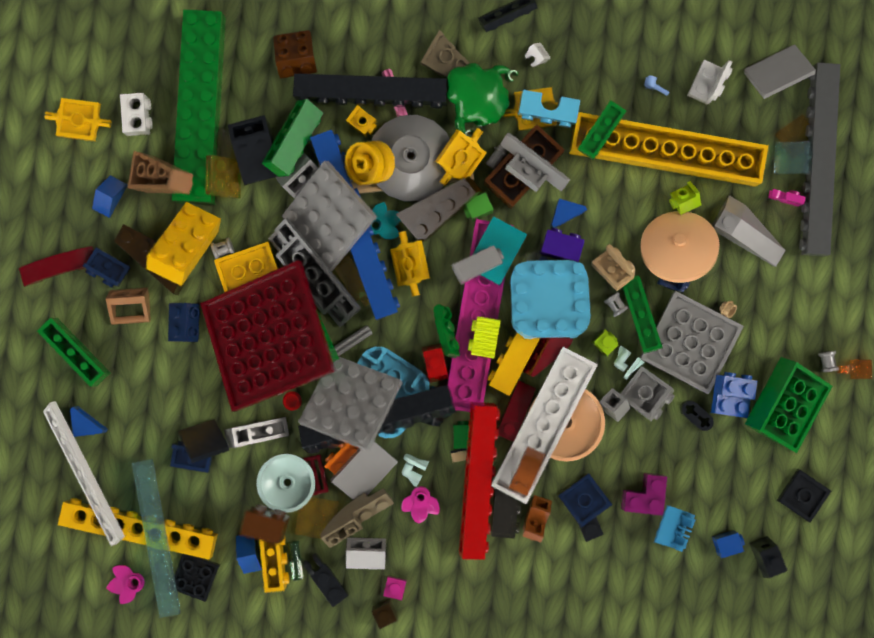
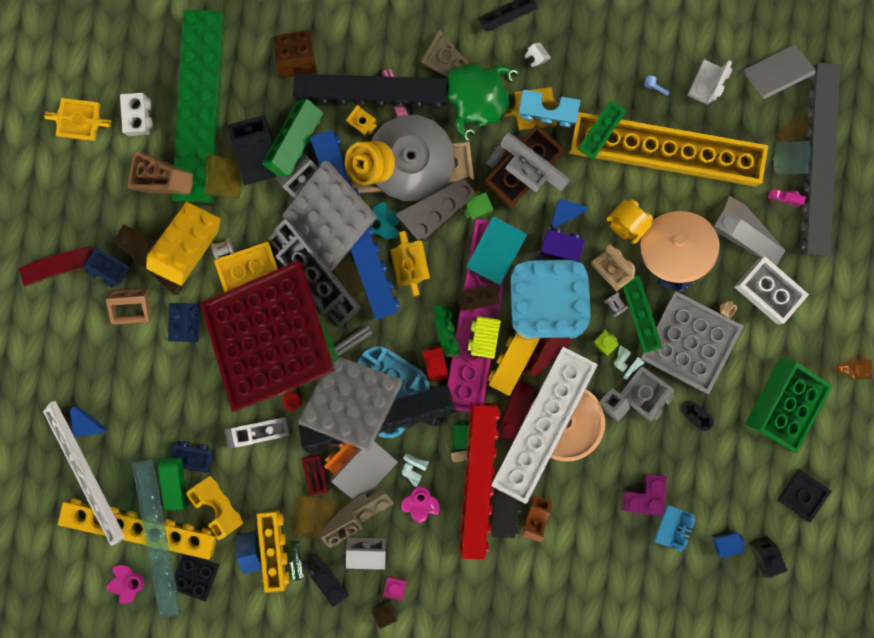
(73, 352): green brick -> none
(108, 196): blue slope -> none
(172, 484): none -> green beam
(203, 440): black tile -> none
(209, 494): none -> yellow arch
(265, 524): reddish brown brick -> none
(272, 486): light aqua dish -> none
(460, 156): yellow plate -> none
(477, 264): light grey slope -> none
(478, 297): none -> dark brown brick
(527, 471): dark orange brick -> none
(585, 500): dark blue plate -> none
(591, 530): black plate -> none
(630, 221): none -> yellow brick
(685, 198): lime brick -> none
(733, 394): blue plate -> none
(771, 290): none -> white brick
(828, 361): light grey bush -> none

